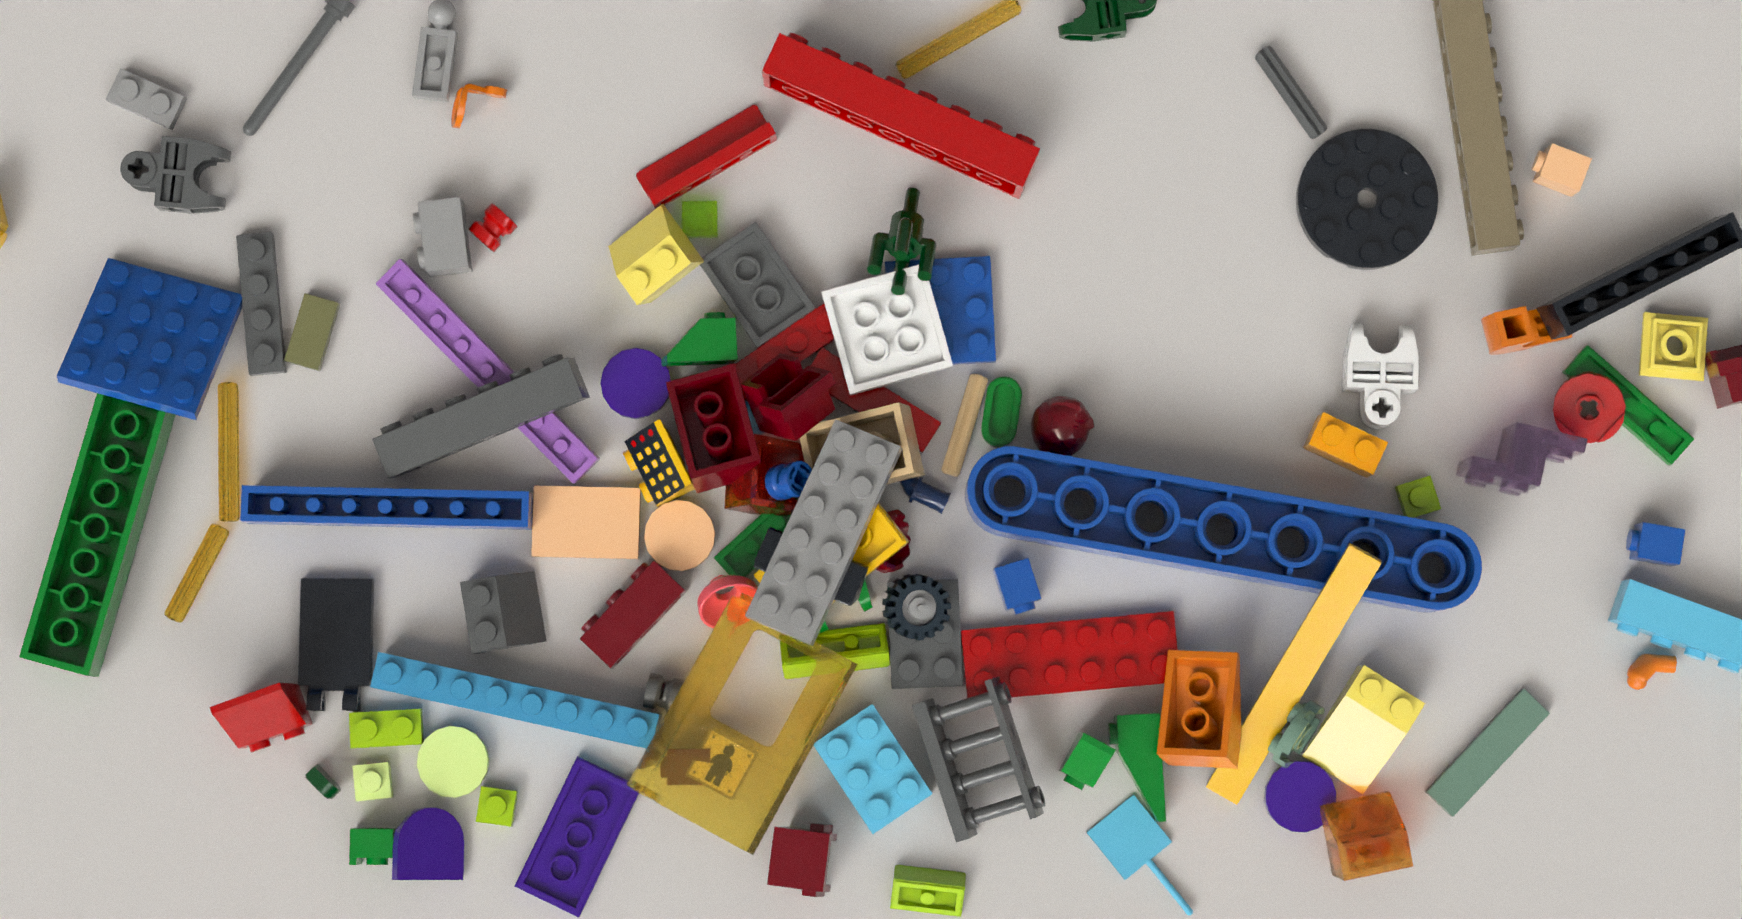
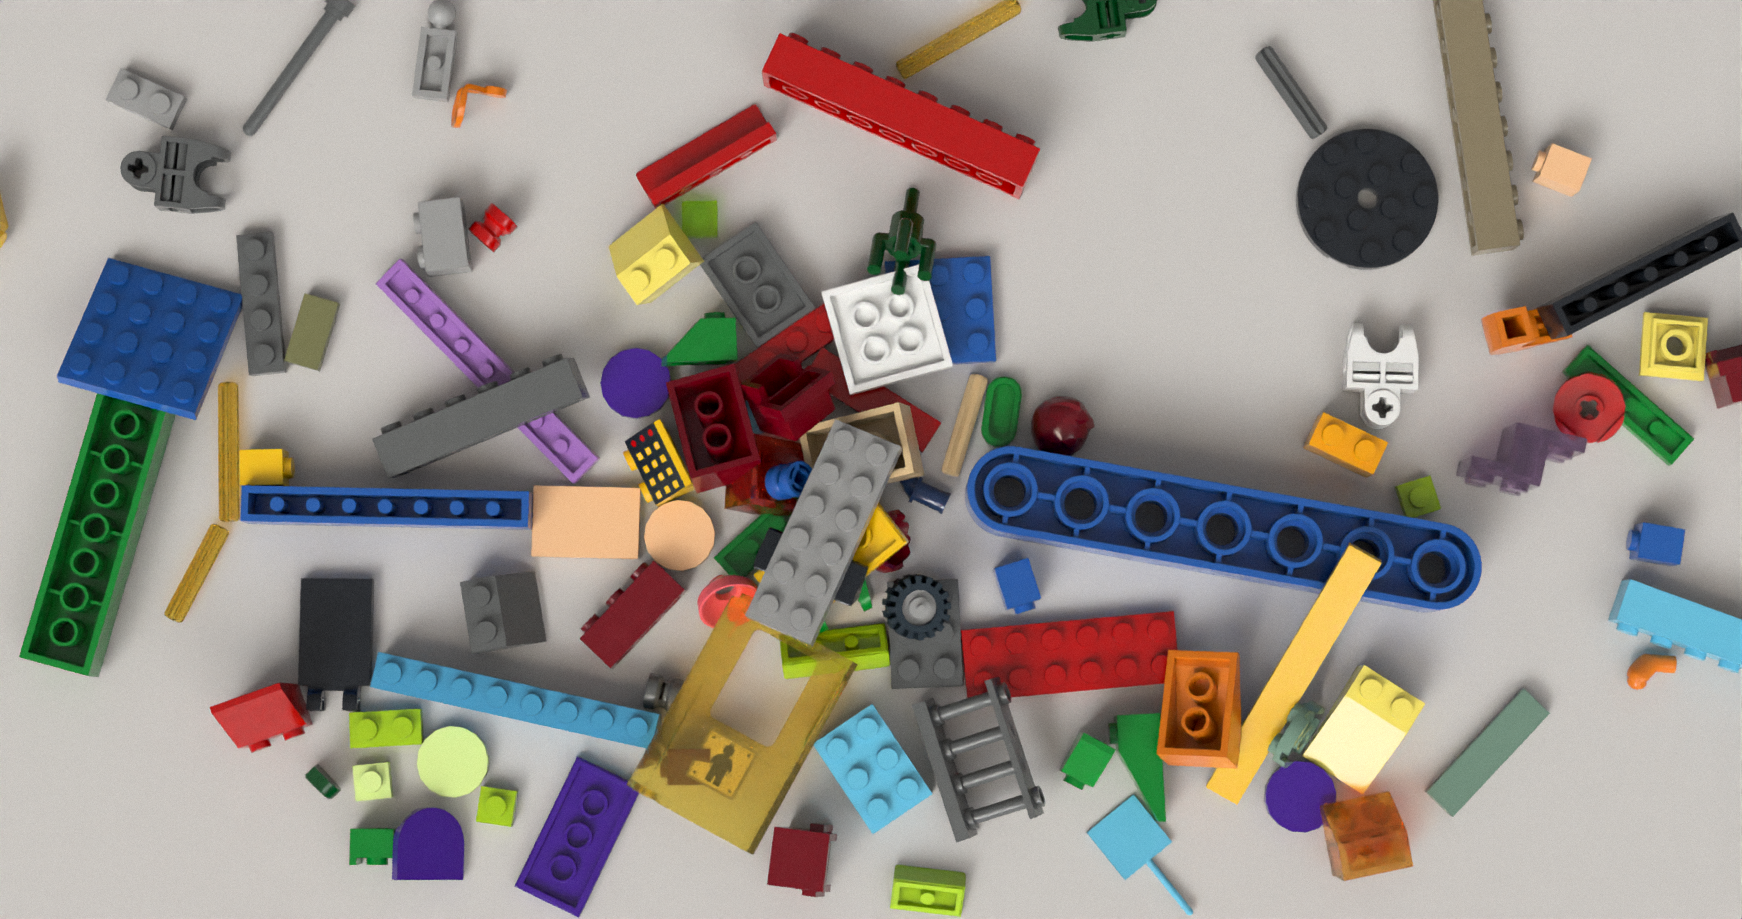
(266, 467): none -> yellow brick

